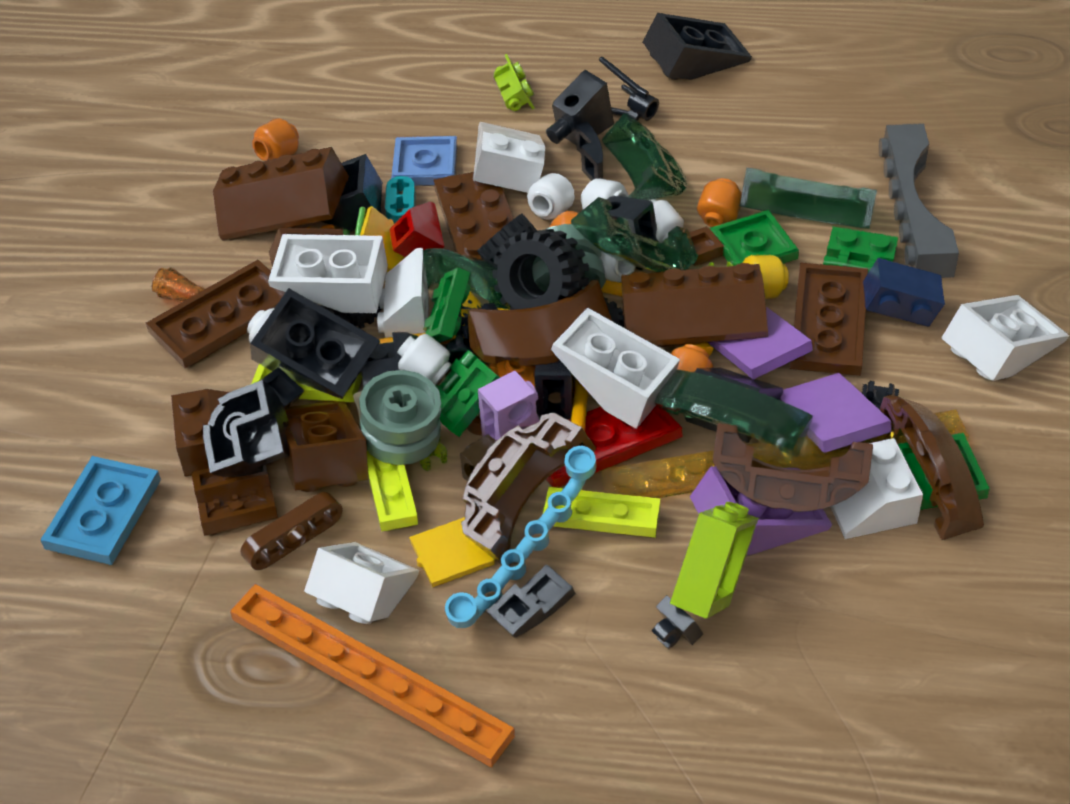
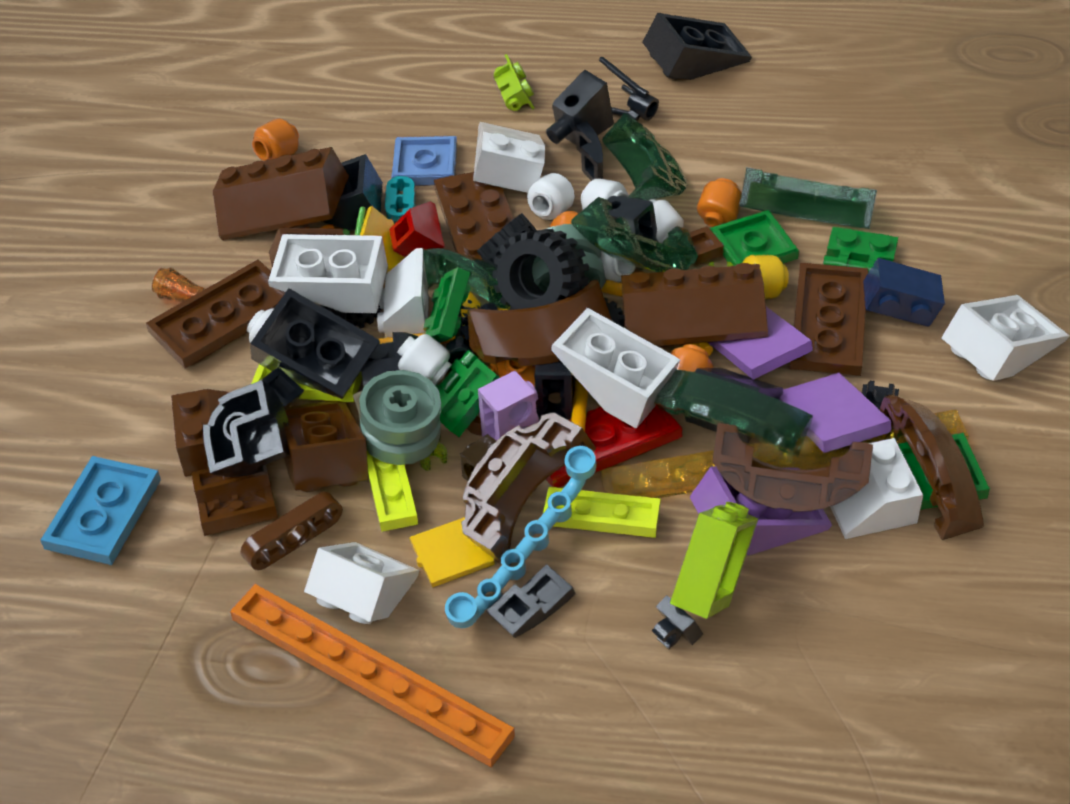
(927, 240): dark grey arch -> none

